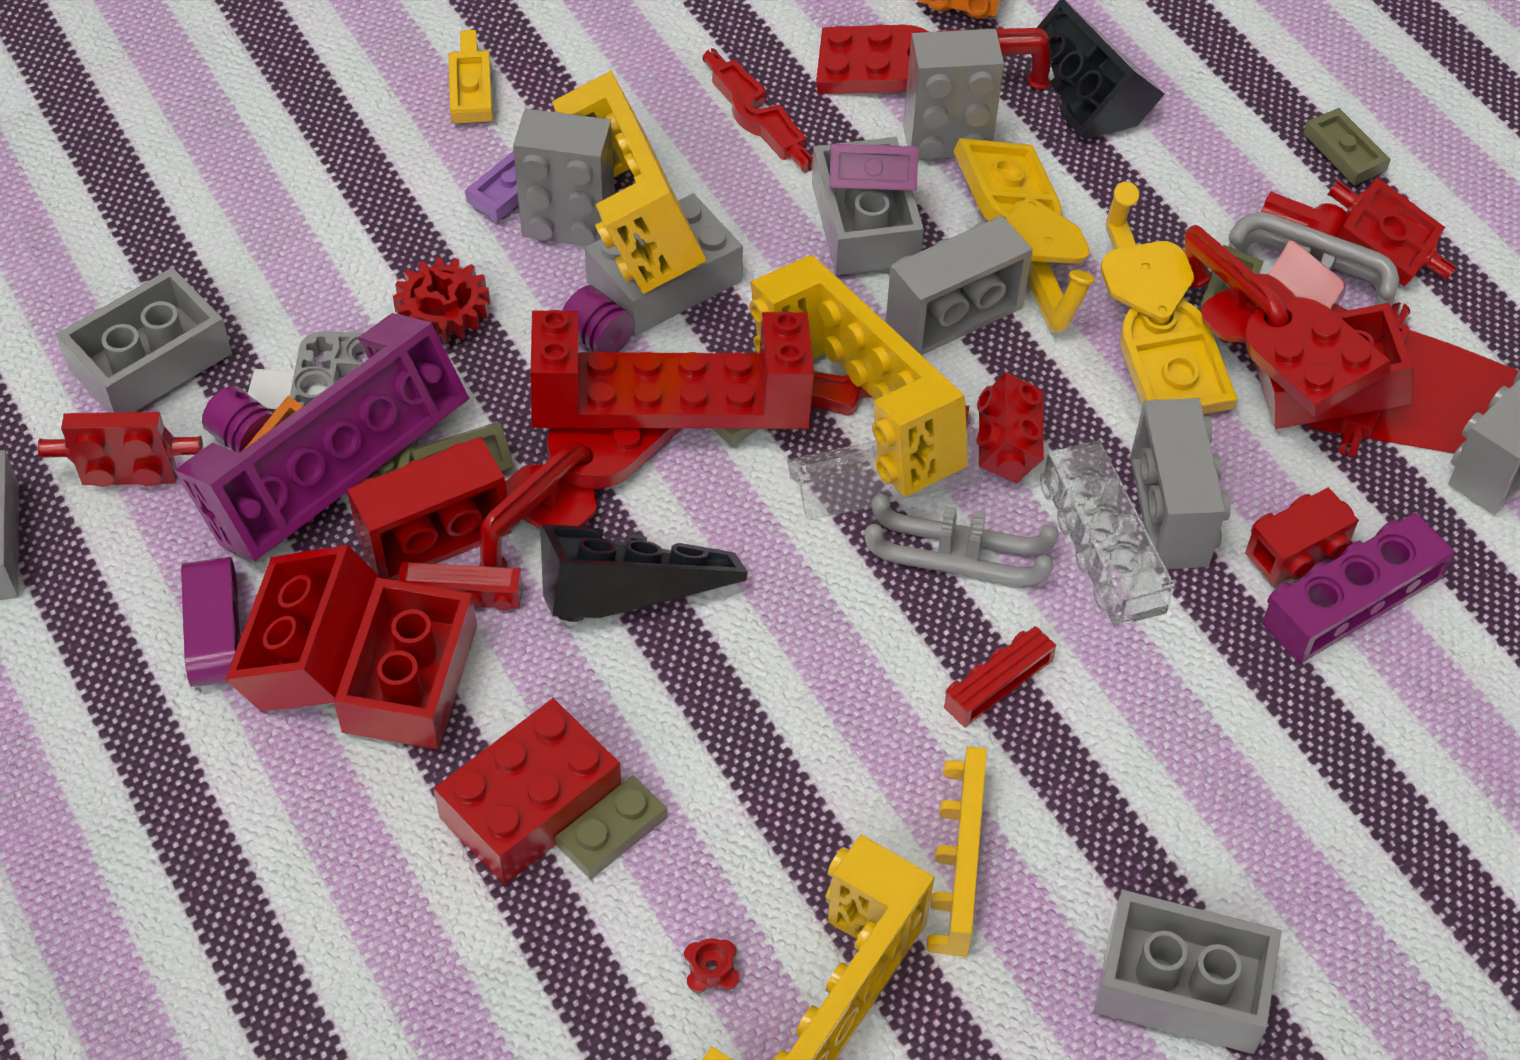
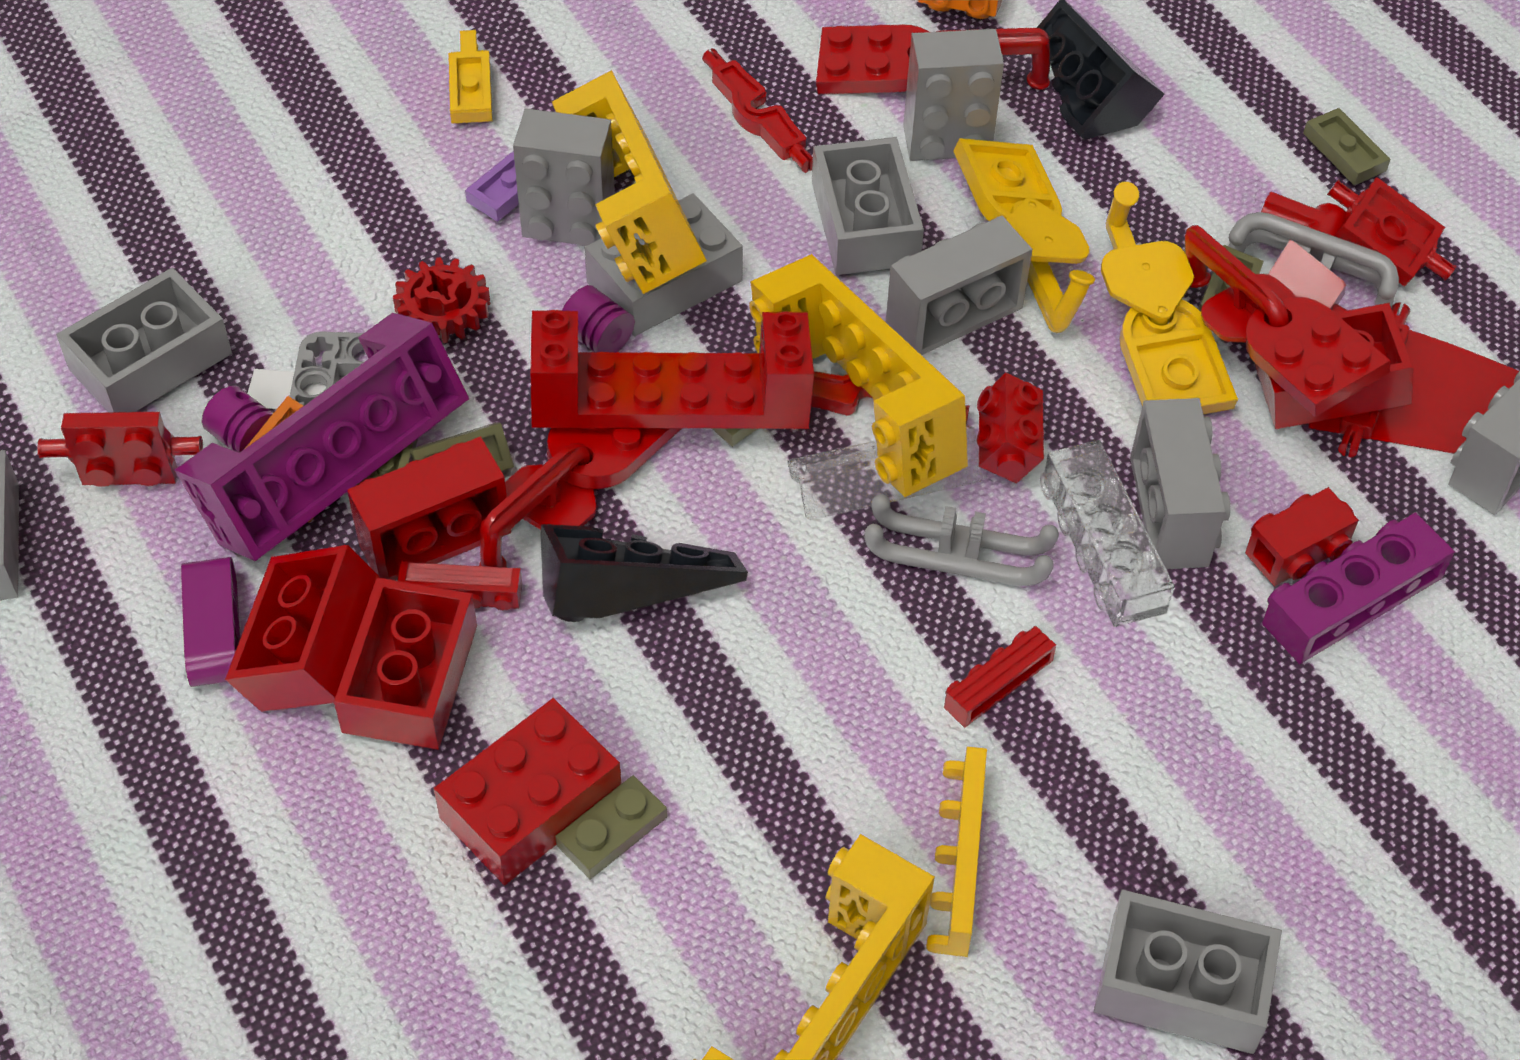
(716, 951): red plate -> none
(873, 167): magenta panel -> none

